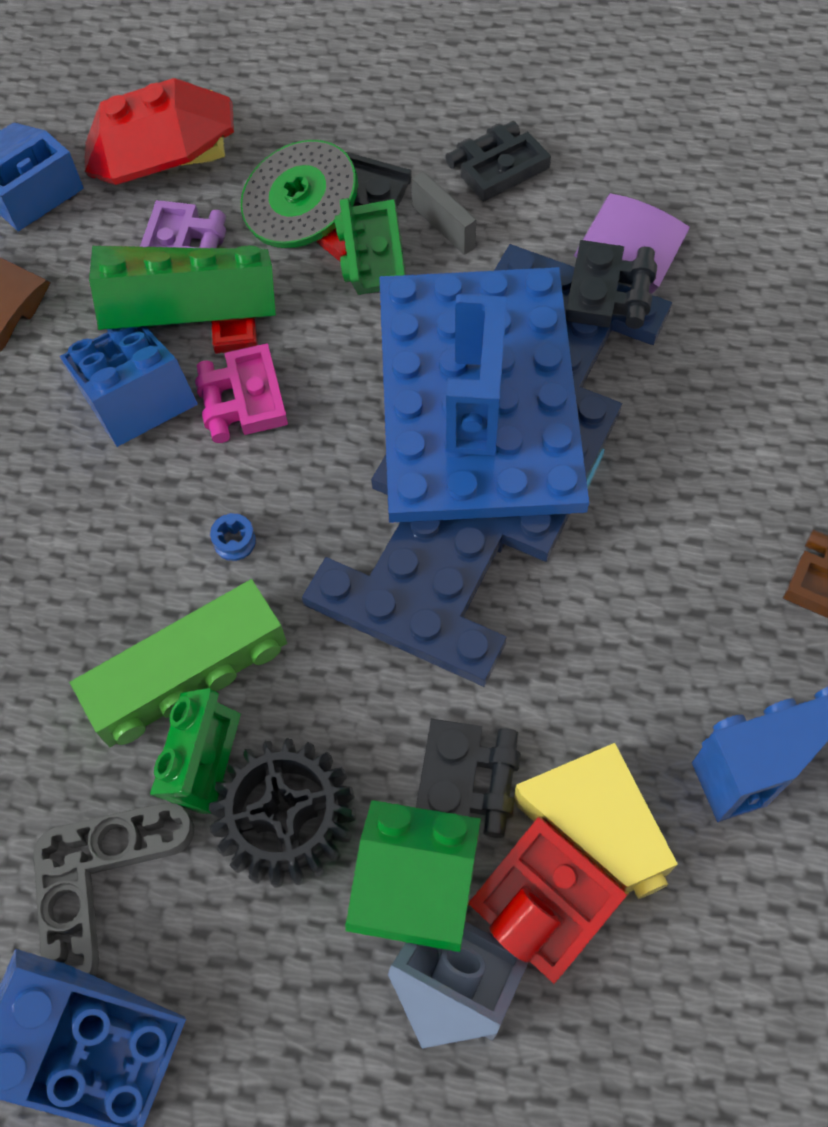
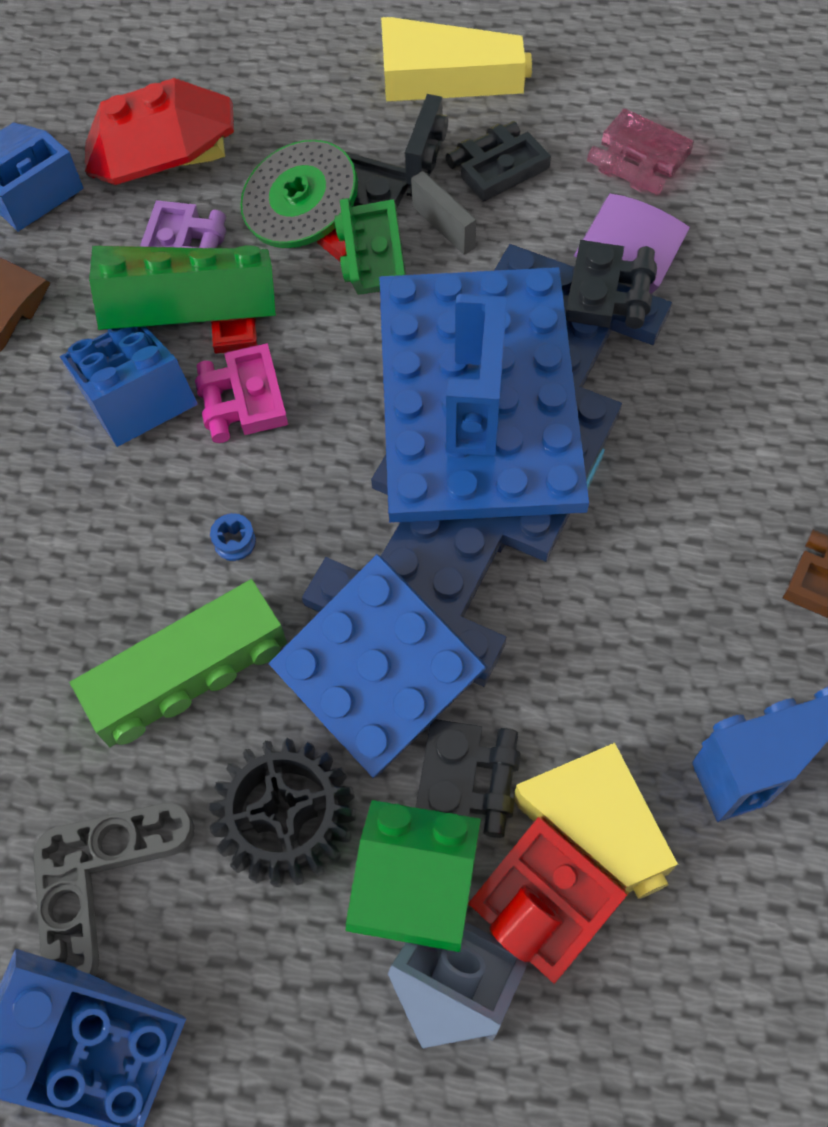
(195, 750): green bracket -> none
(377, 665): none -> blue plate
(425, 139): none -> black plate
(450, 61): none -> light yellow slope
(645, 143): none -> clear pink plate

